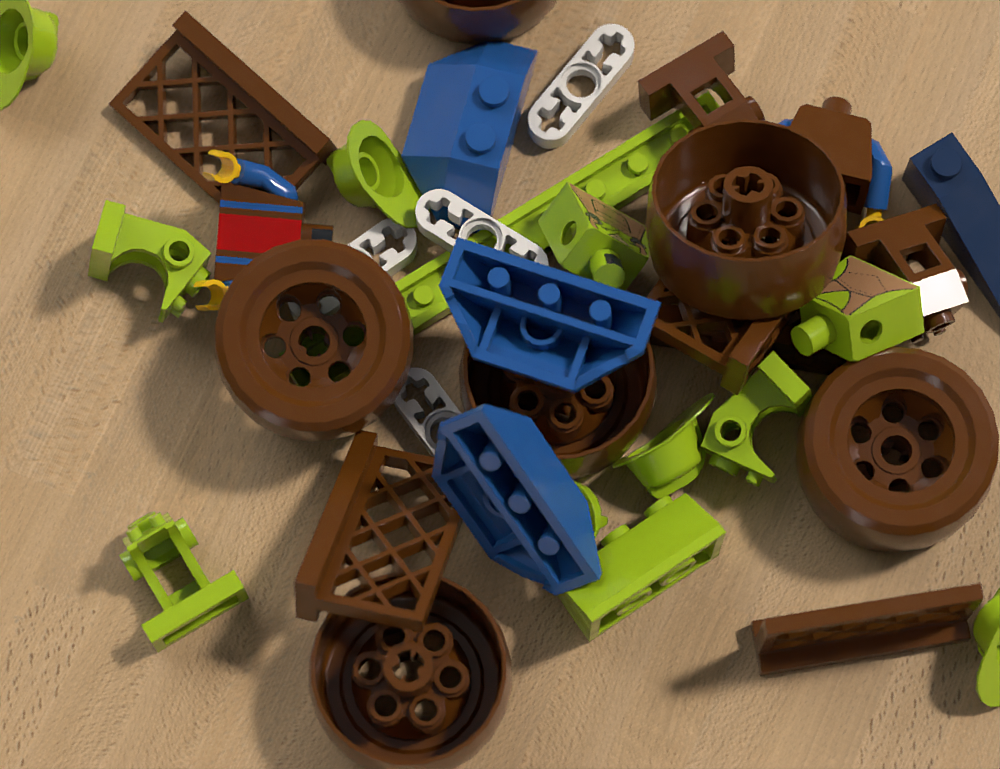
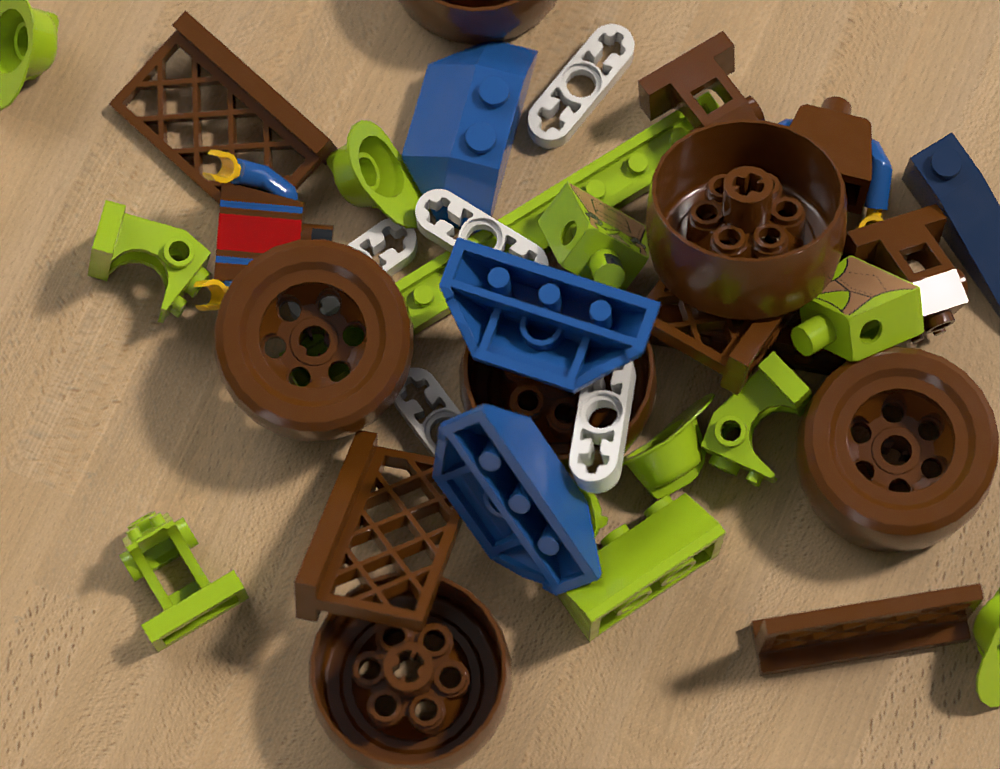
(610, 438): none -> white beam

